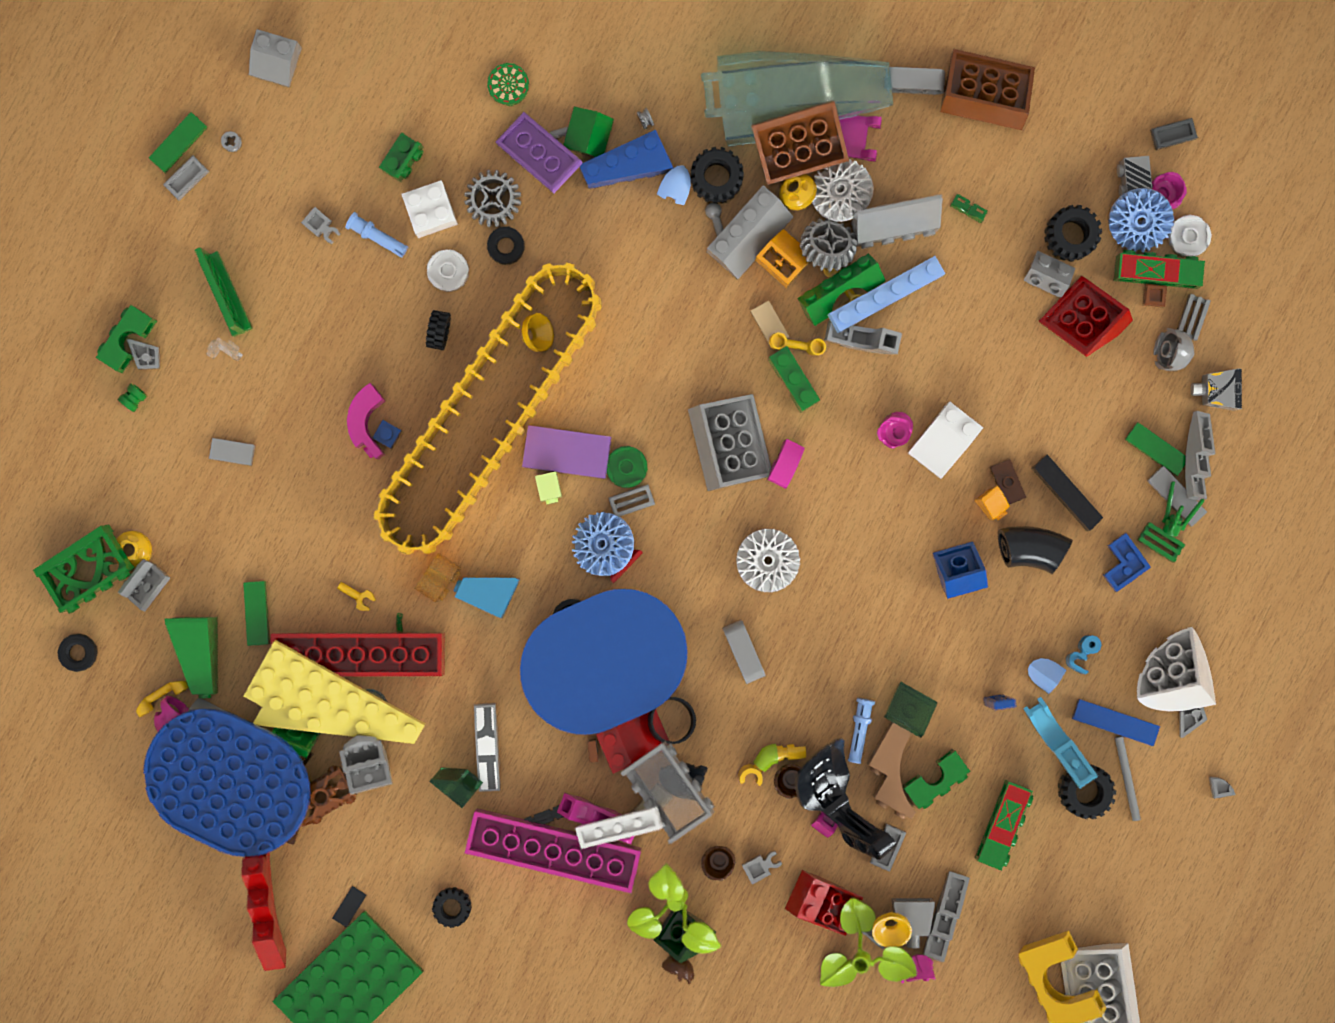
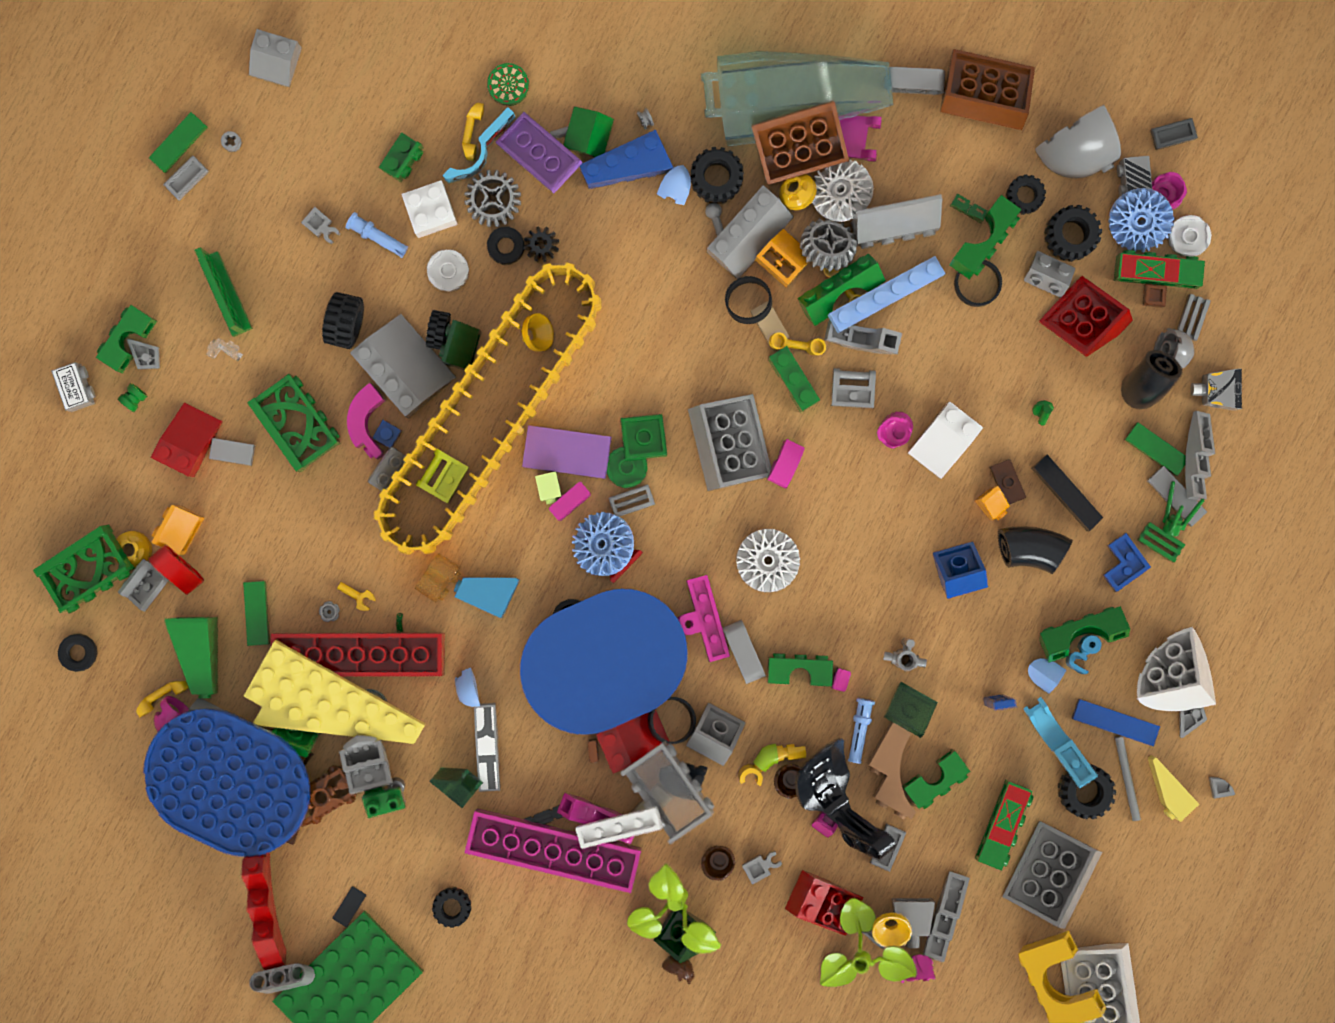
(74, 387): none -> brick
(176, 569): none -> red beam
(177, 528): none -> light orange slope
(186, 440): none -> red slope
(267, 412): none -> green fence
(273, 976): none -> light grey beam
(323, 611): none -> light grey plate
(342, 320): none -> black tyre
(383, 801): none -> green hips
(390, 463): none -> light grey bracket
(403, 365): none -> light grey slope
(448, 479): none -> neon yellow plate
(460, 345): none -> dark green slope
(467, 688): none -> light blue brick
(475, 112): none -> yellow bar
(485, 139): none -> medium azure piece
(547, 238): none -> black gear
(569, 501): none -> dark pink slope
(643, 437): none -> green tile
(705, 619): none -> dark pink plate
(716, 734): none -> light grey slope
(743, 280): none -> black tyre
(819, 669): none -> green arch
(840, 679): none -> dark pink slope
(853, 395): none -> light grey plate
(896, 656): none -> light grey pin
(970, 303): none -> black tyre
(971, 256): none -> green arch
(1035, 185): none -> black tyre
(1043, 410): none -> green plate
(1052, 875): none -> light grey slope
(1084, 147): none -> light grey brick
(1109, 625): none -> green arch
(1150, 380): none -> black brick
(1172, 794): none -> light yellow slope

